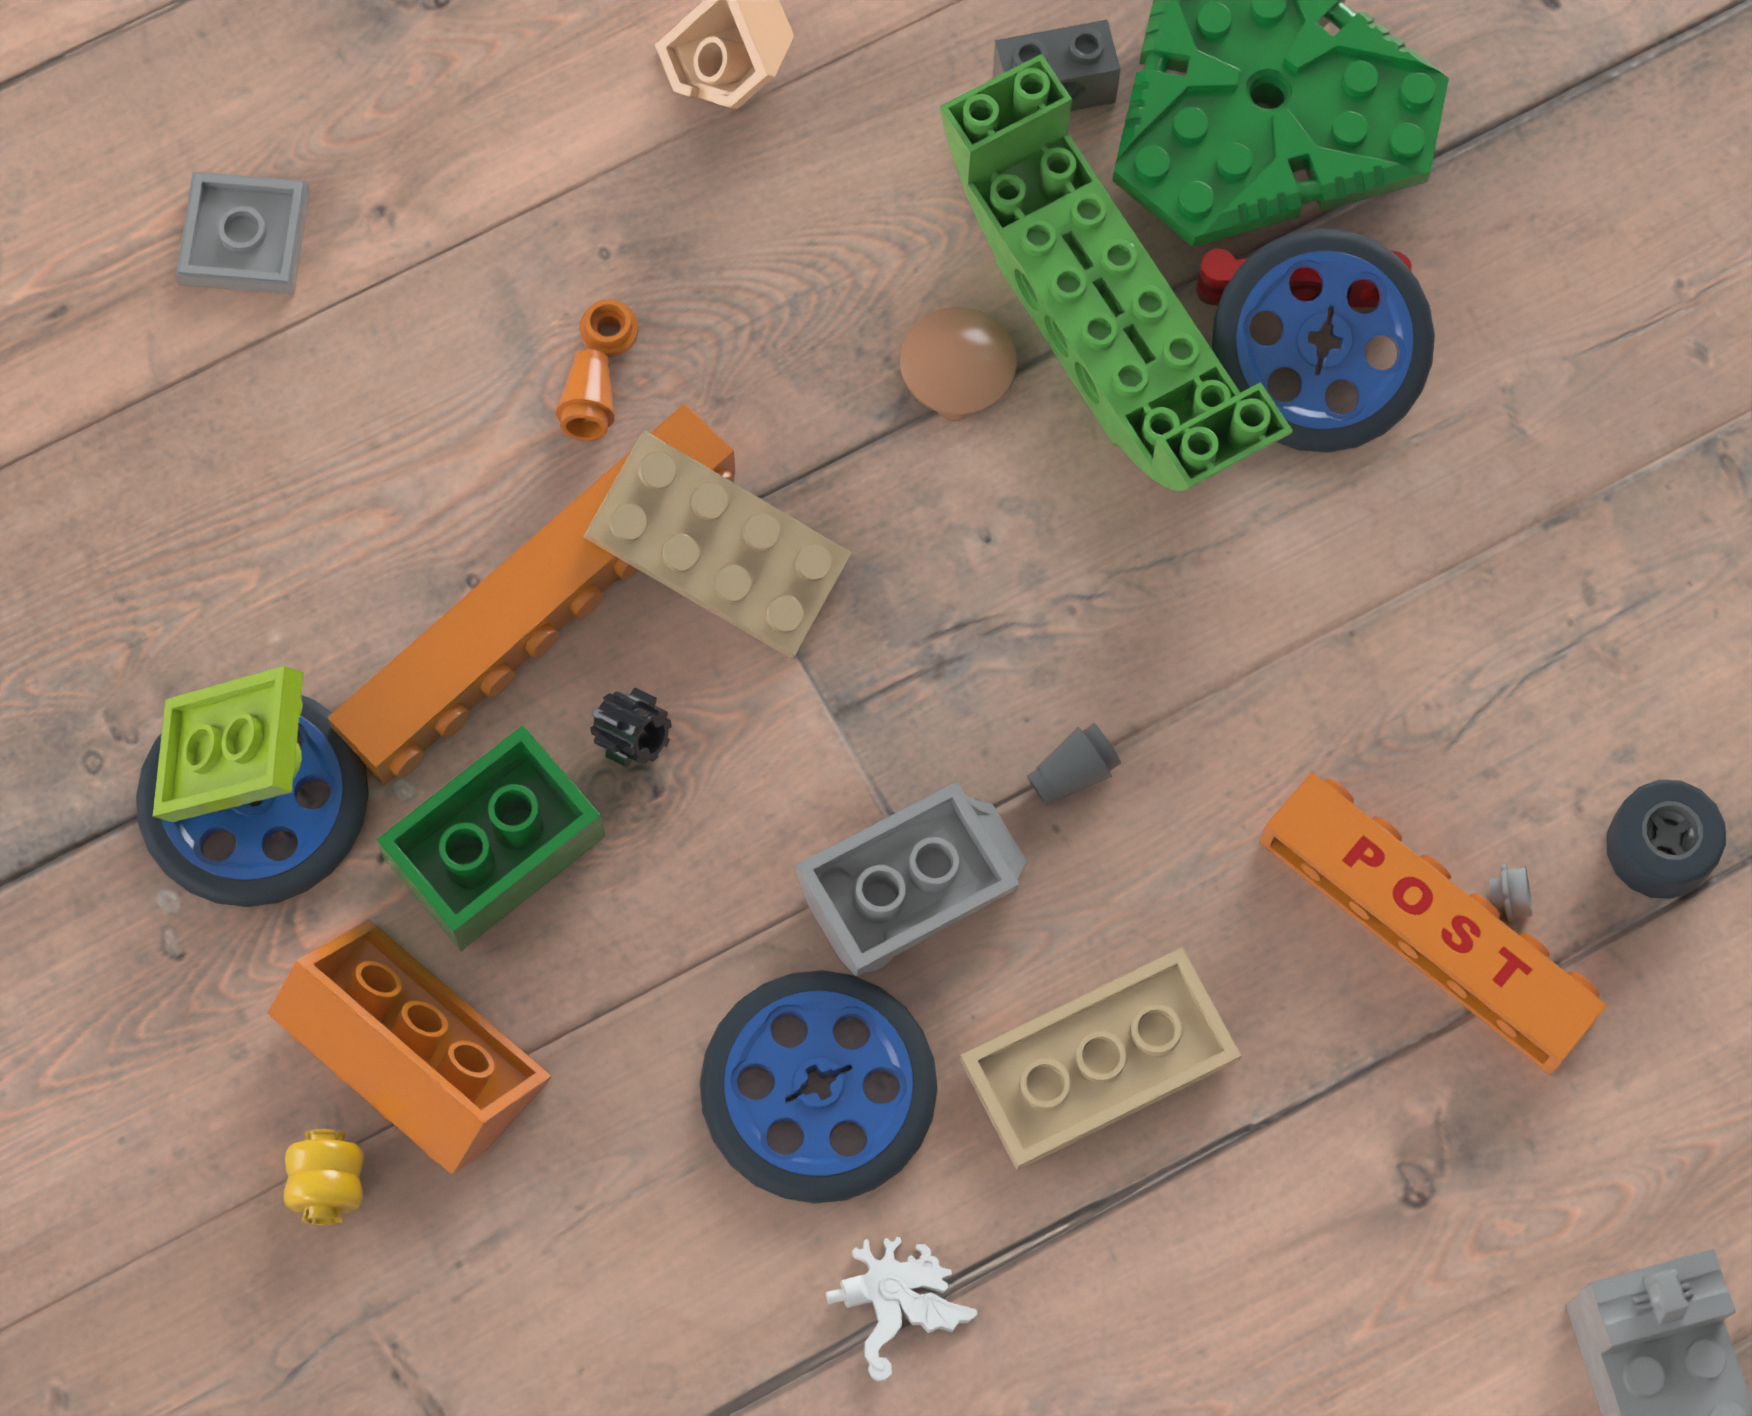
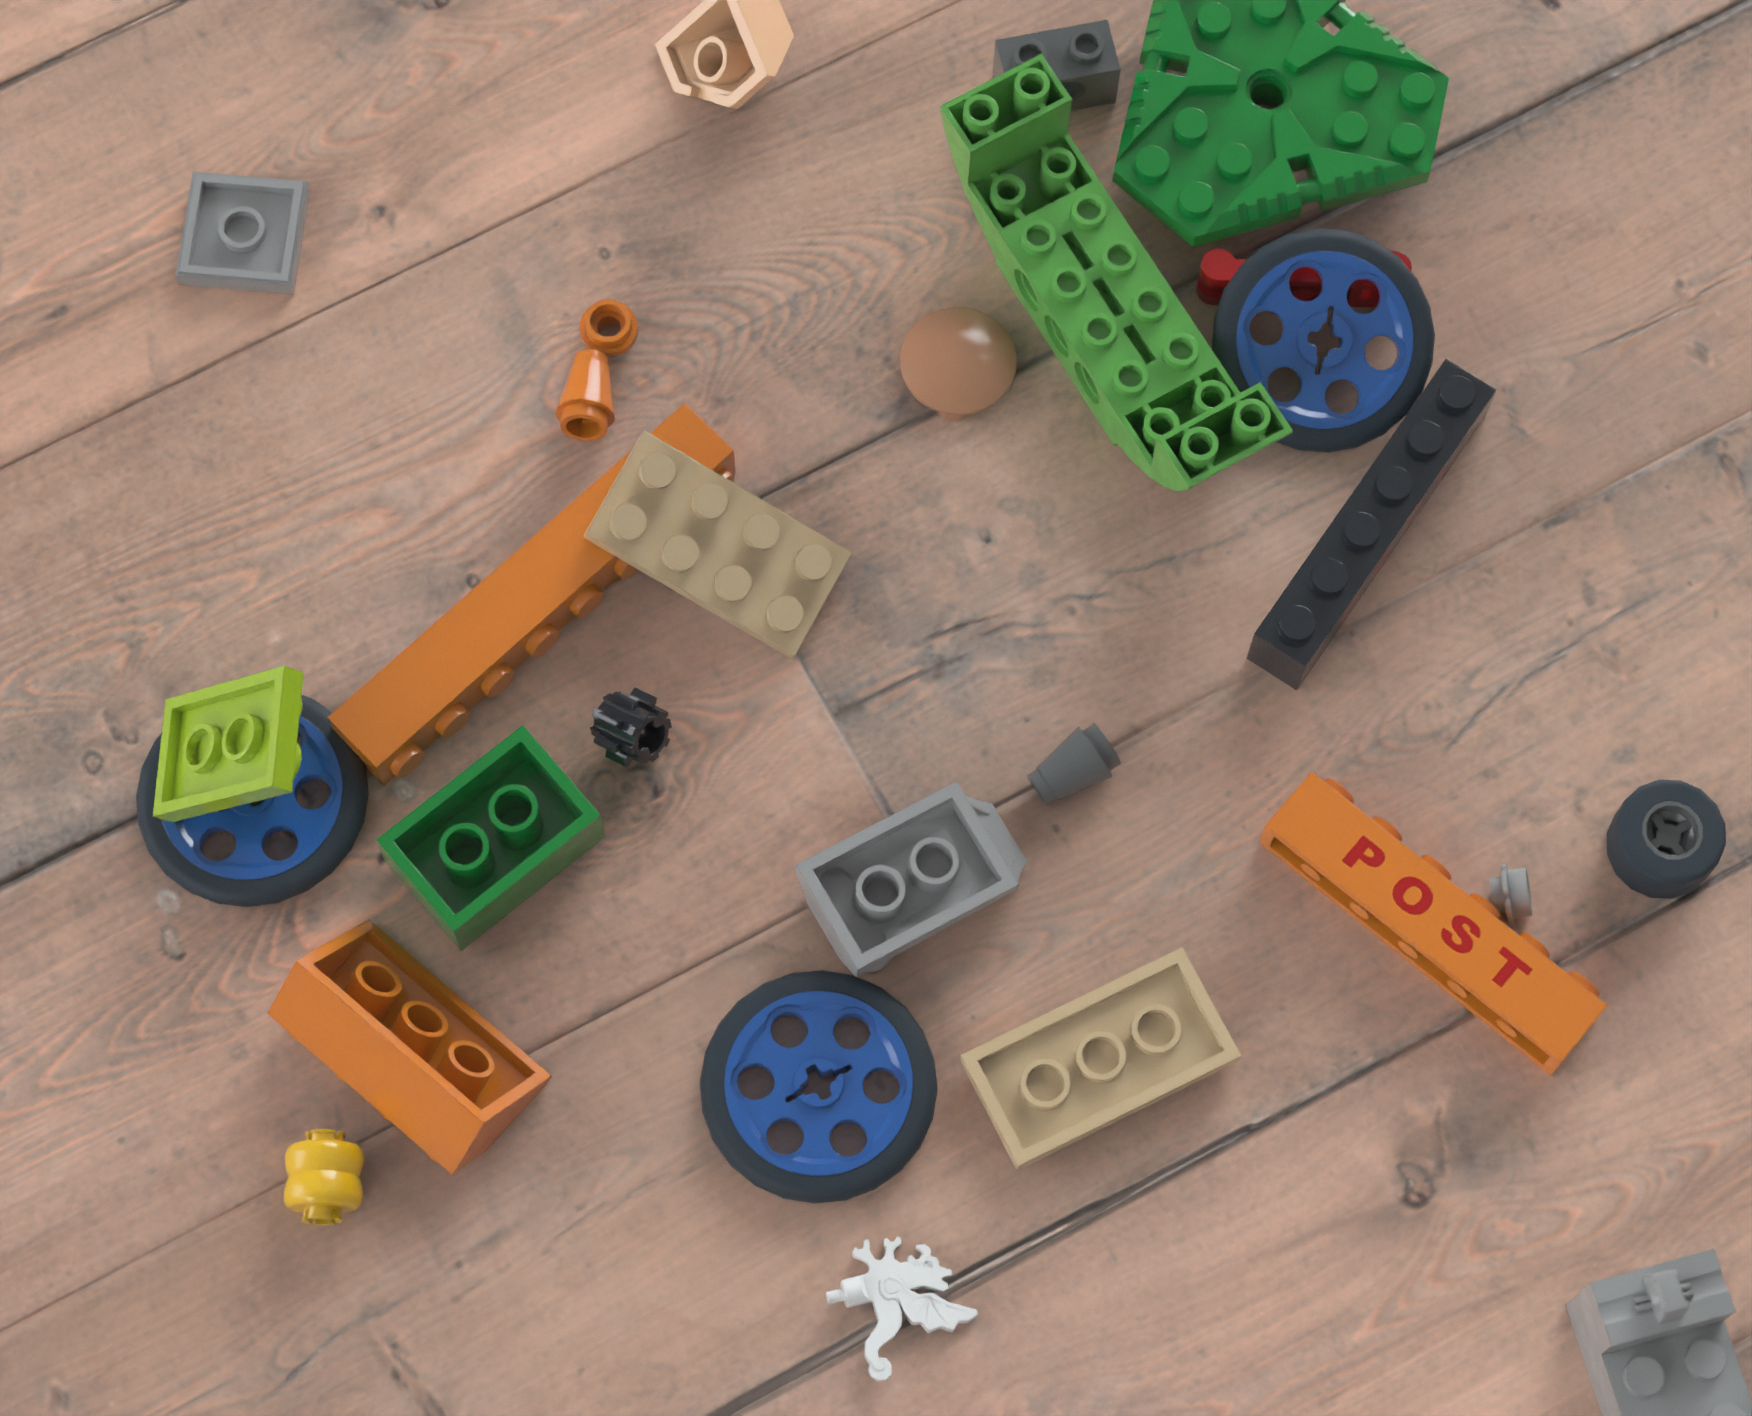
(1370, 524): none -> black brick

